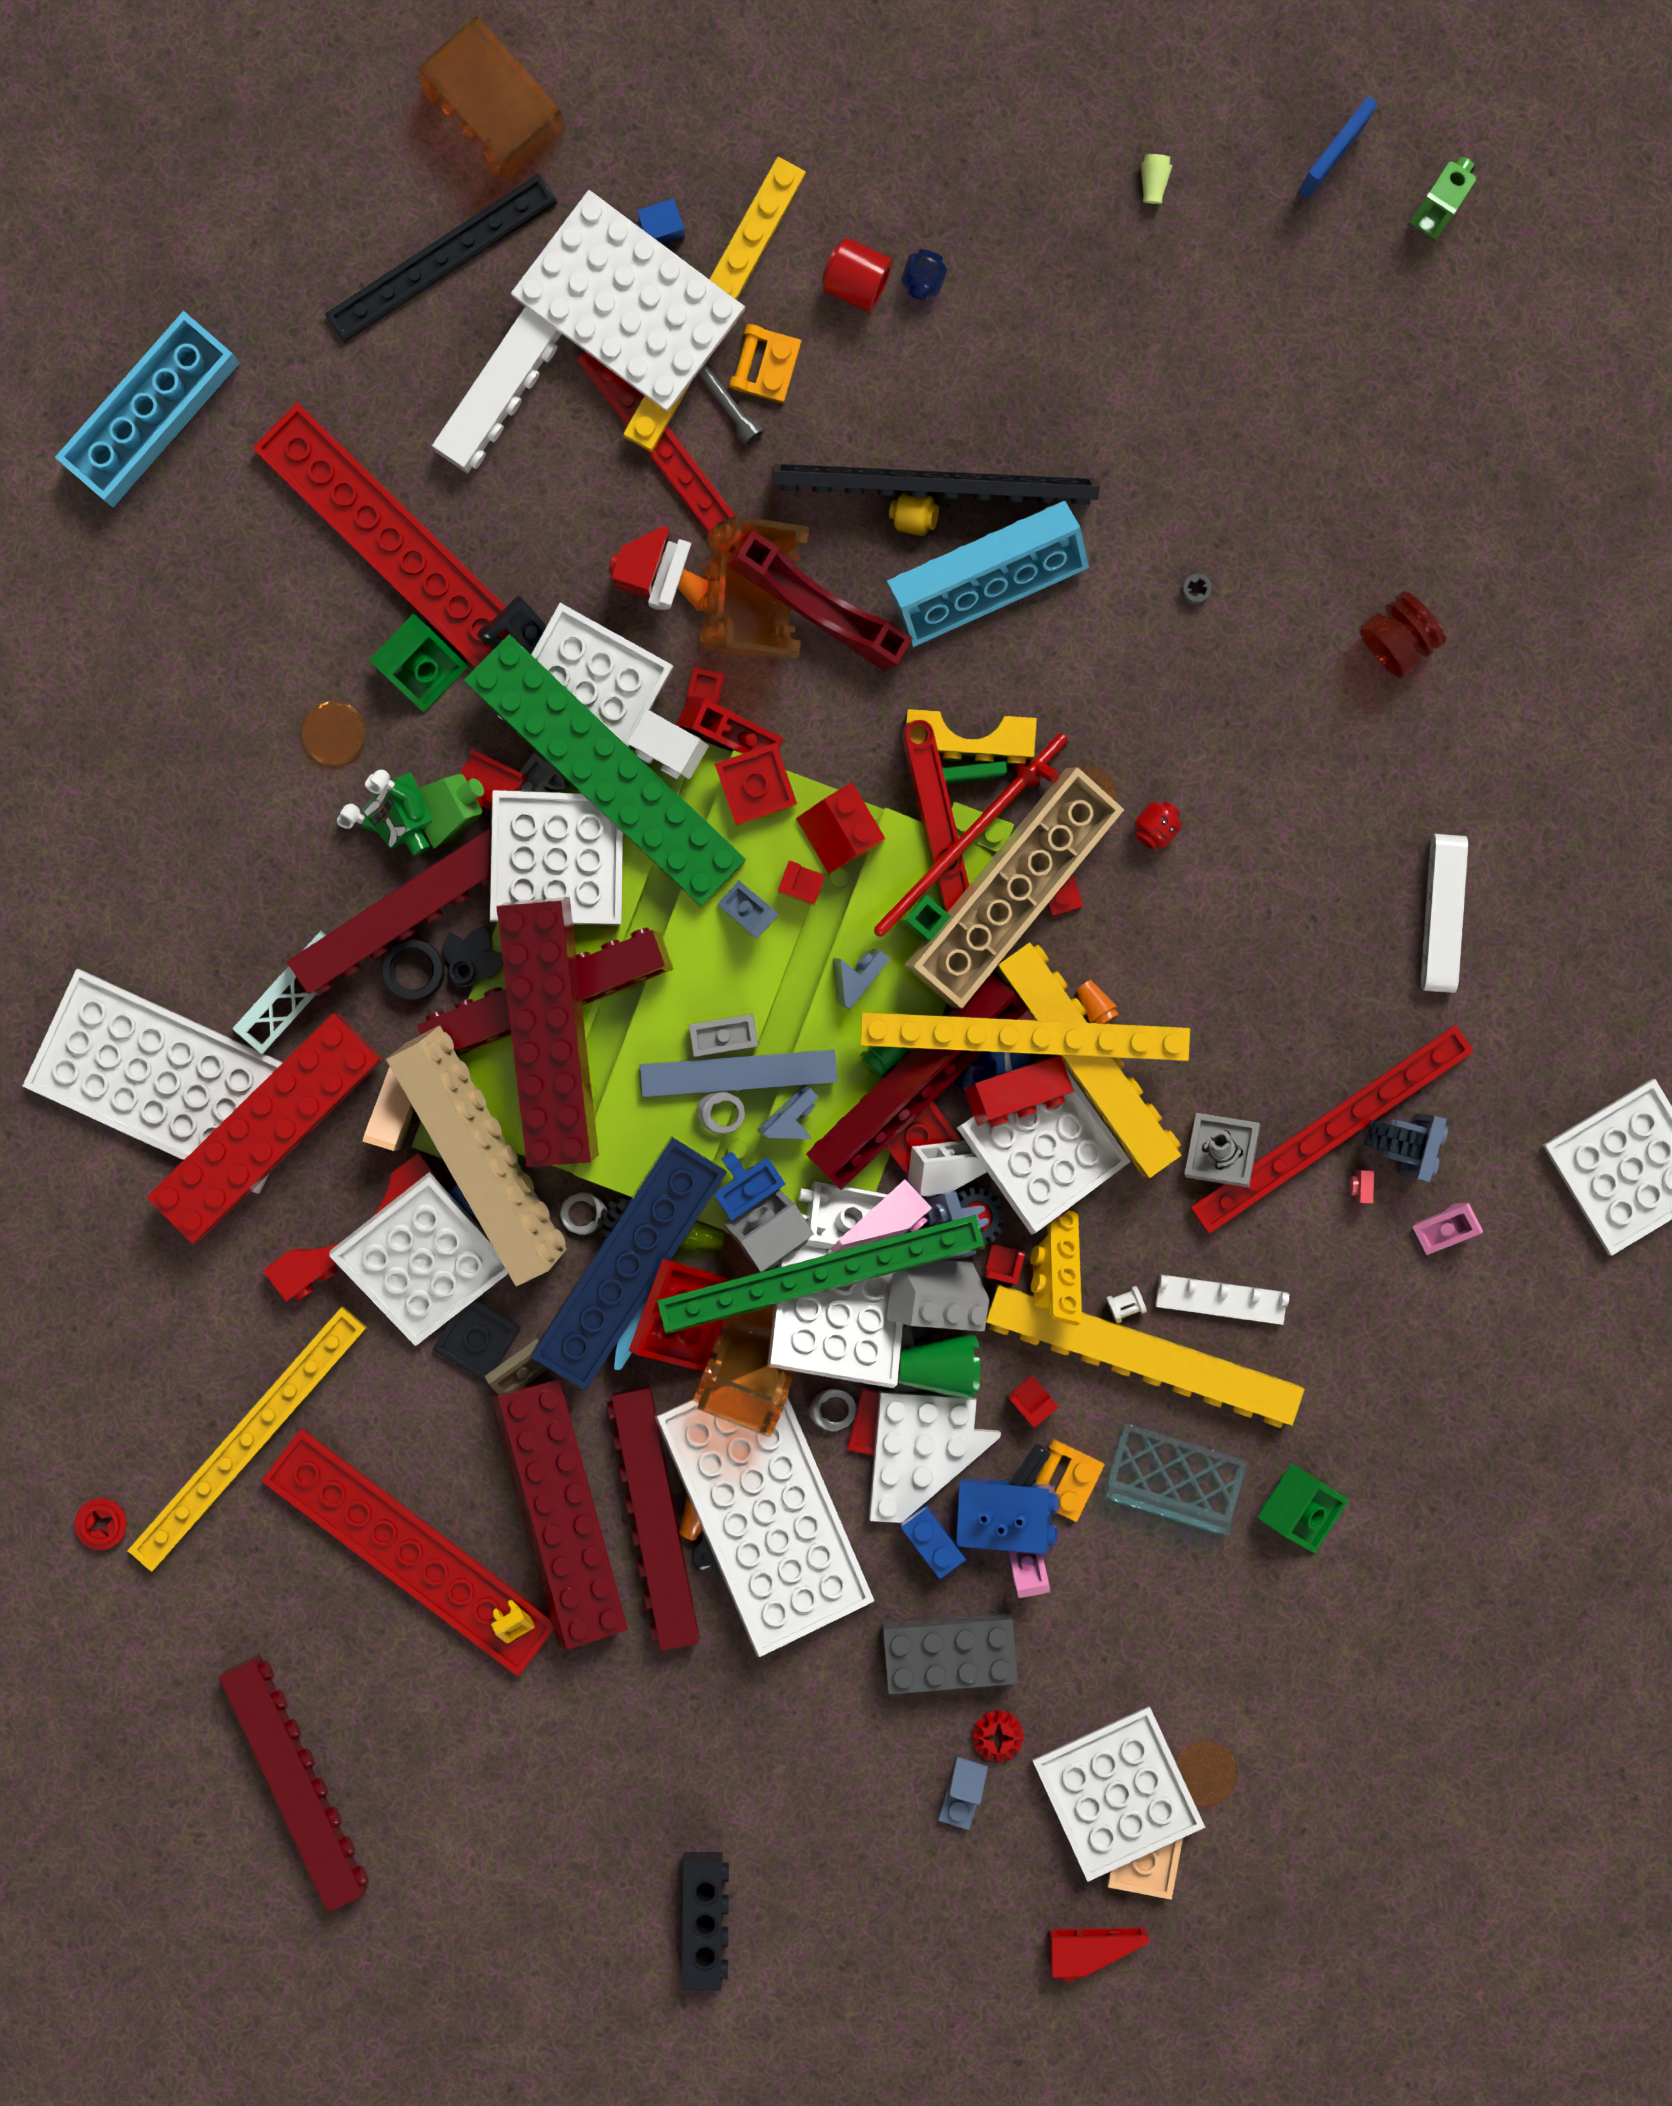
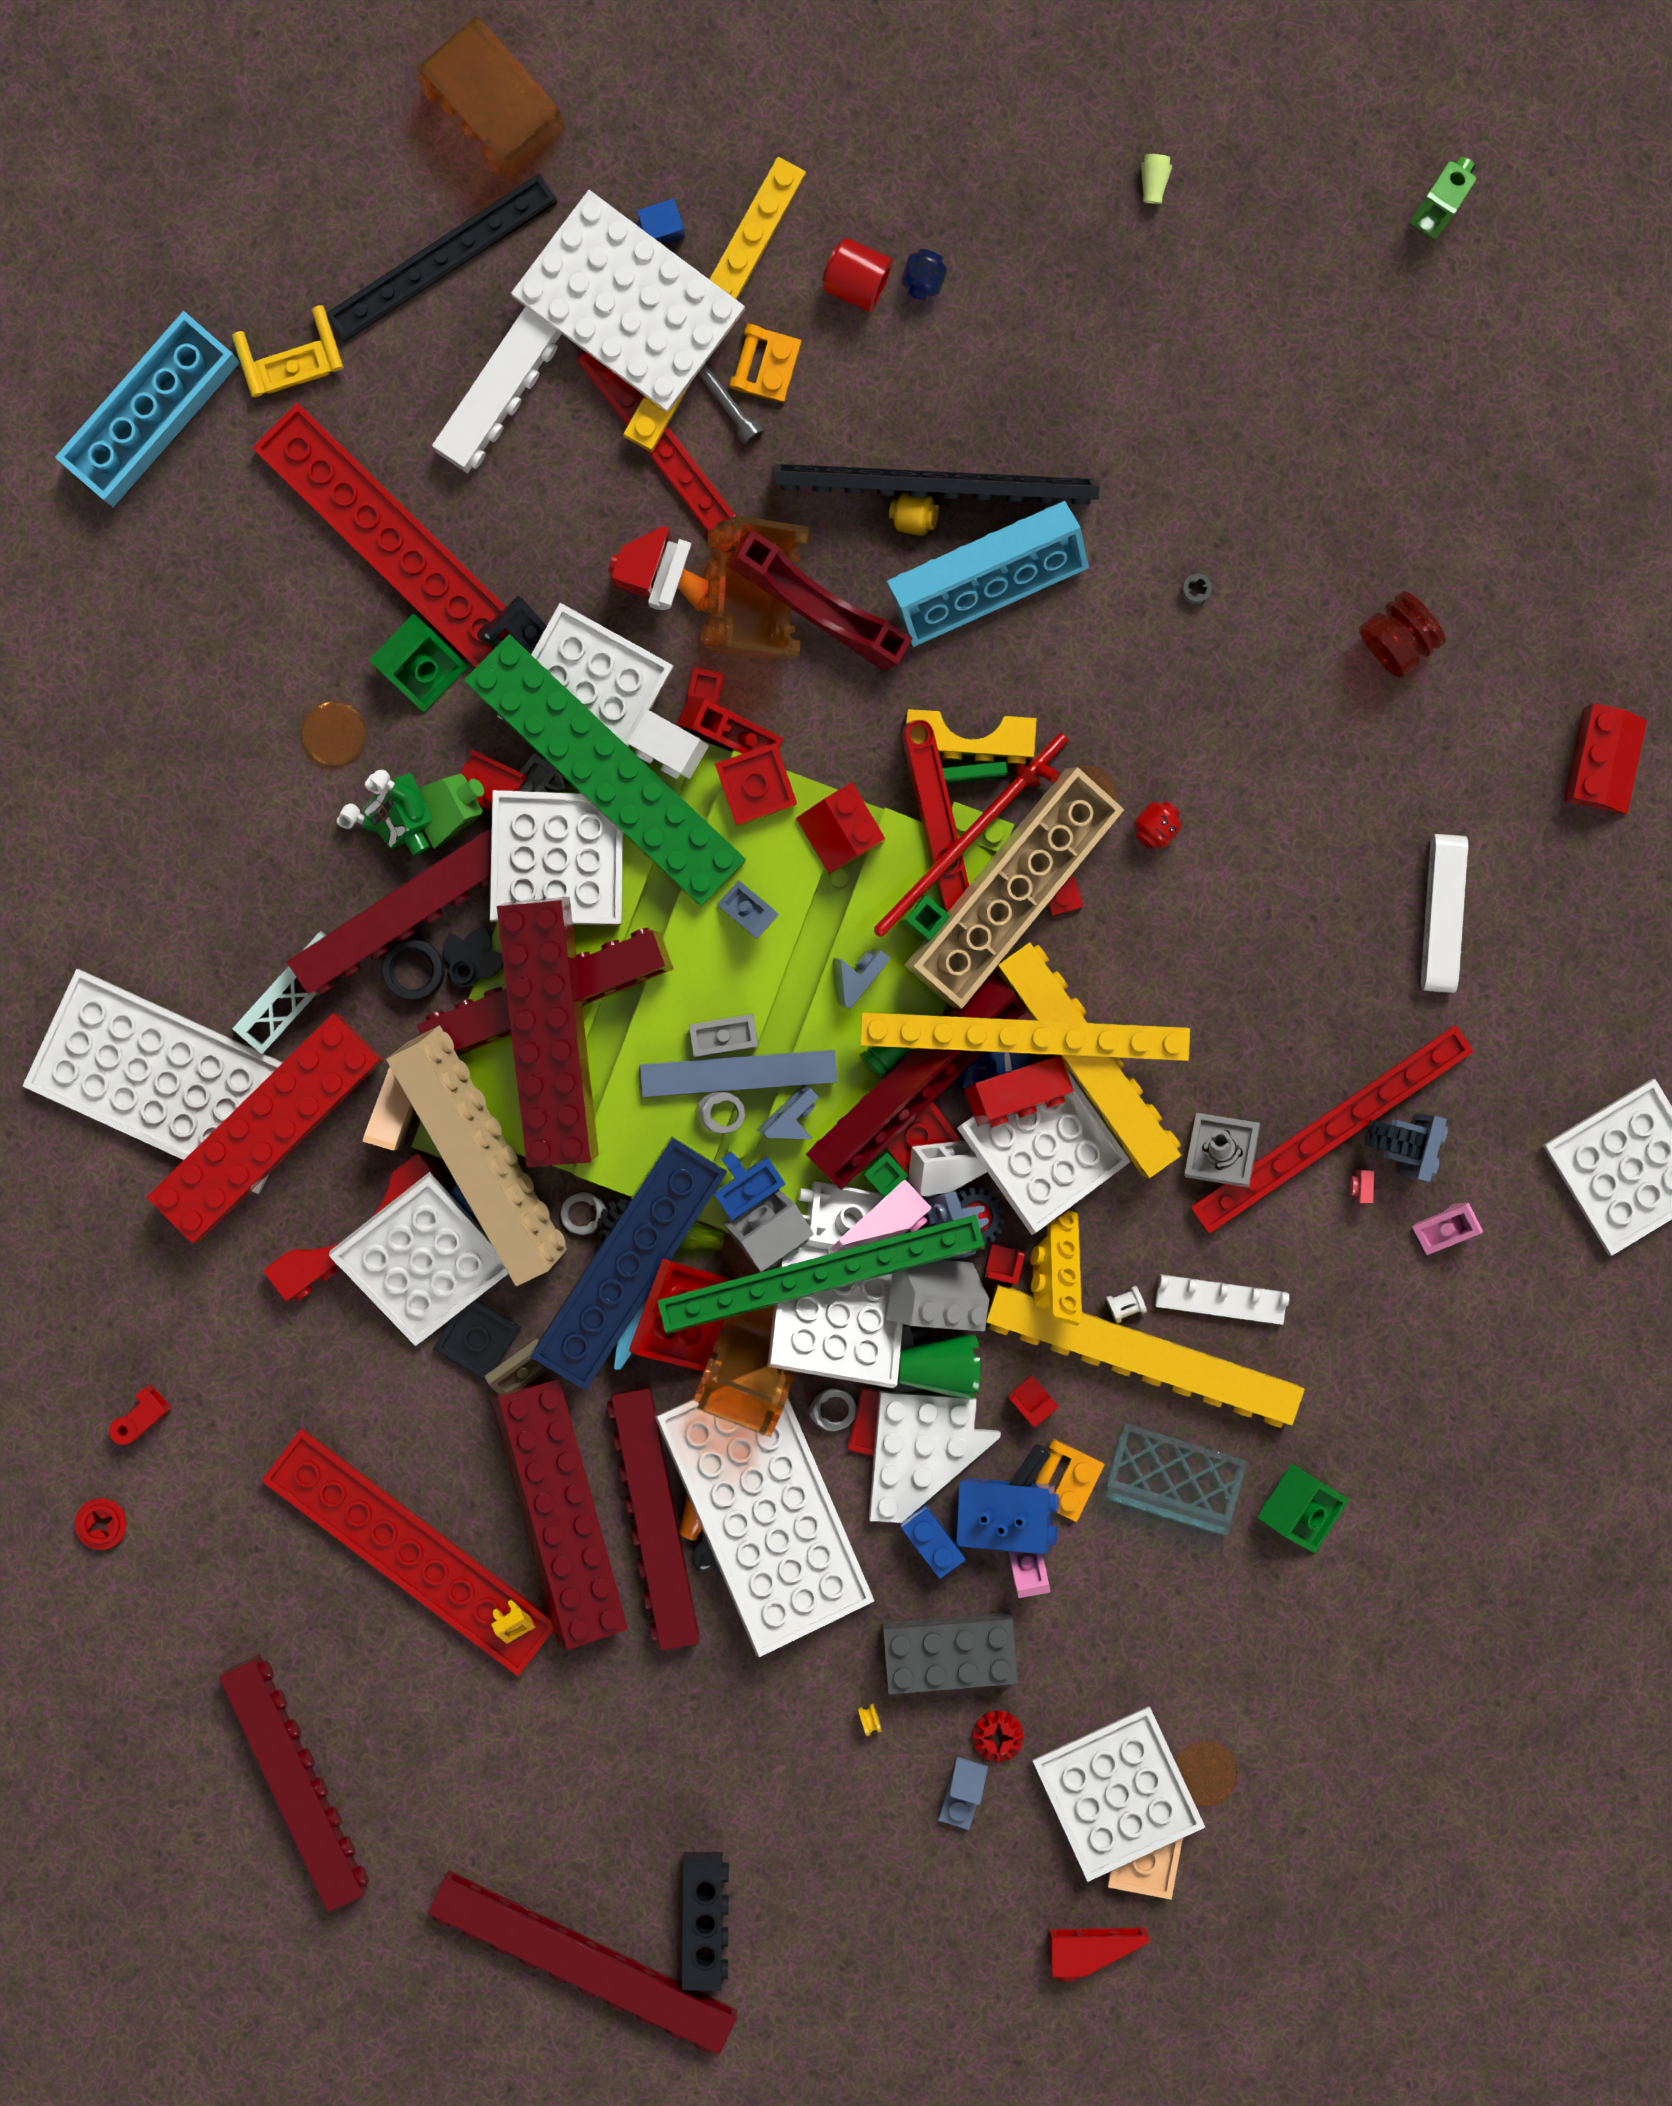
(141, 1418): none -> red leg
(247, 1439): yellow plate -> none
(291, 366): none -> yellow plate
(583, 1963): none -> dark red brick
(801, 883): red panel -> none
(870, 1719): none -> yellow bush
(884, 1174): none -> green tile
(1097, 1004): orange cone -> none
(1338, 147): blue tile -> none
(1605, 758): none -> red slope

